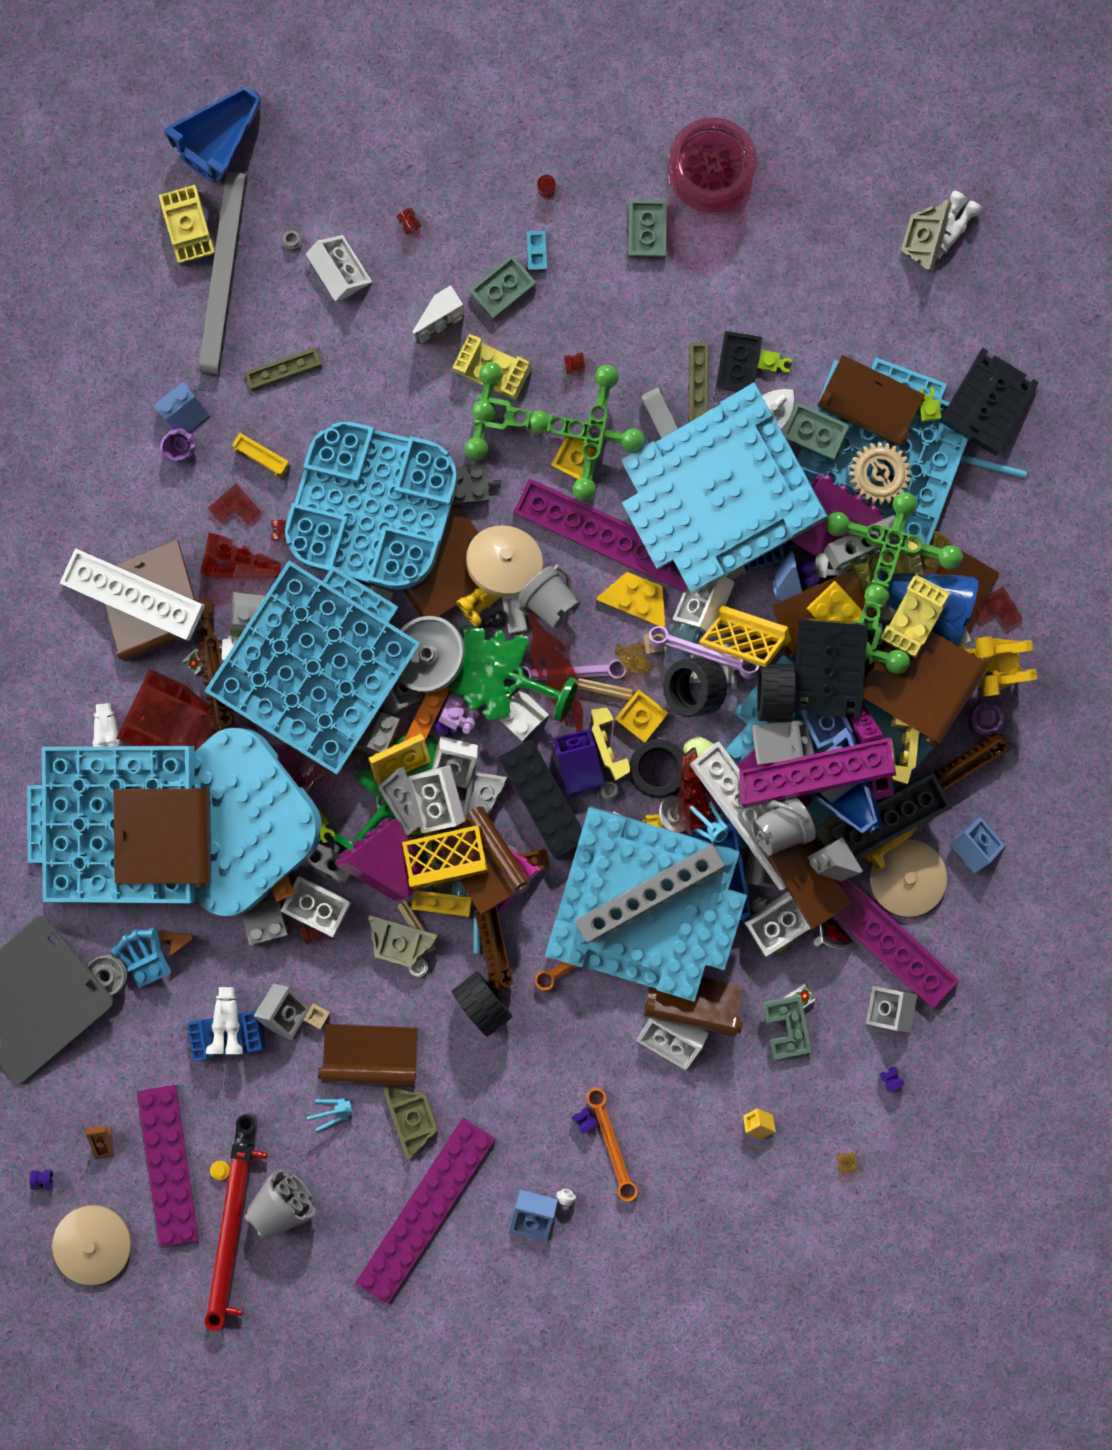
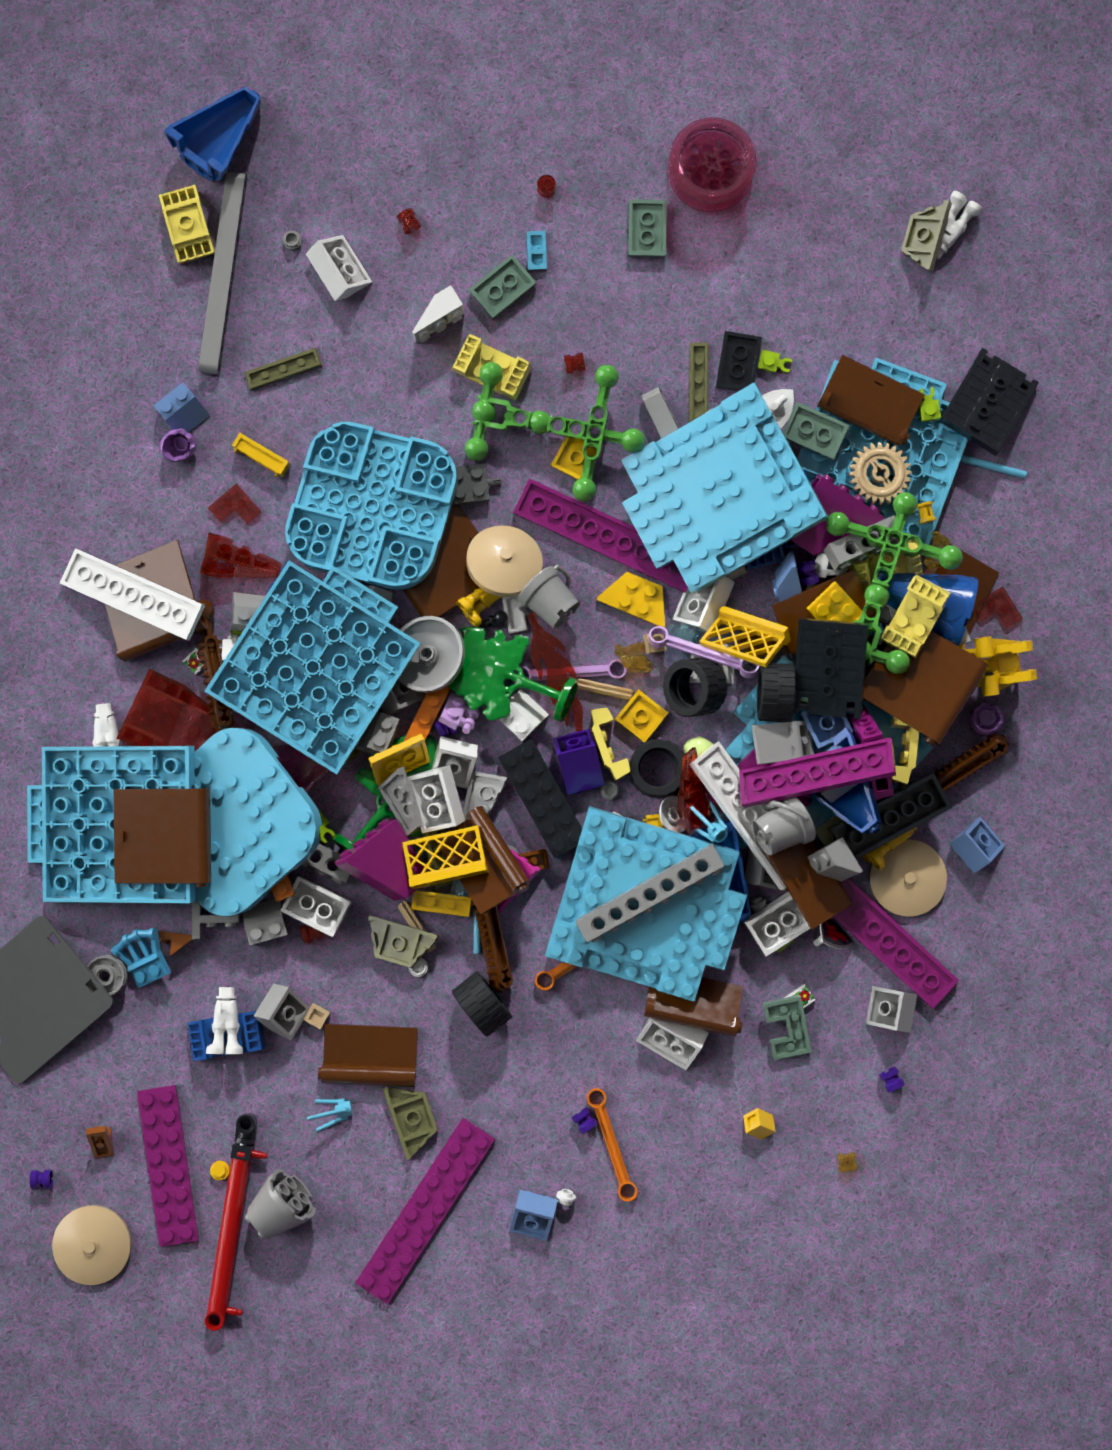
(209, 920): none -> light grey bracket
(278, 530): clear red wheel -> none
(926, 512): none -> yellow bush

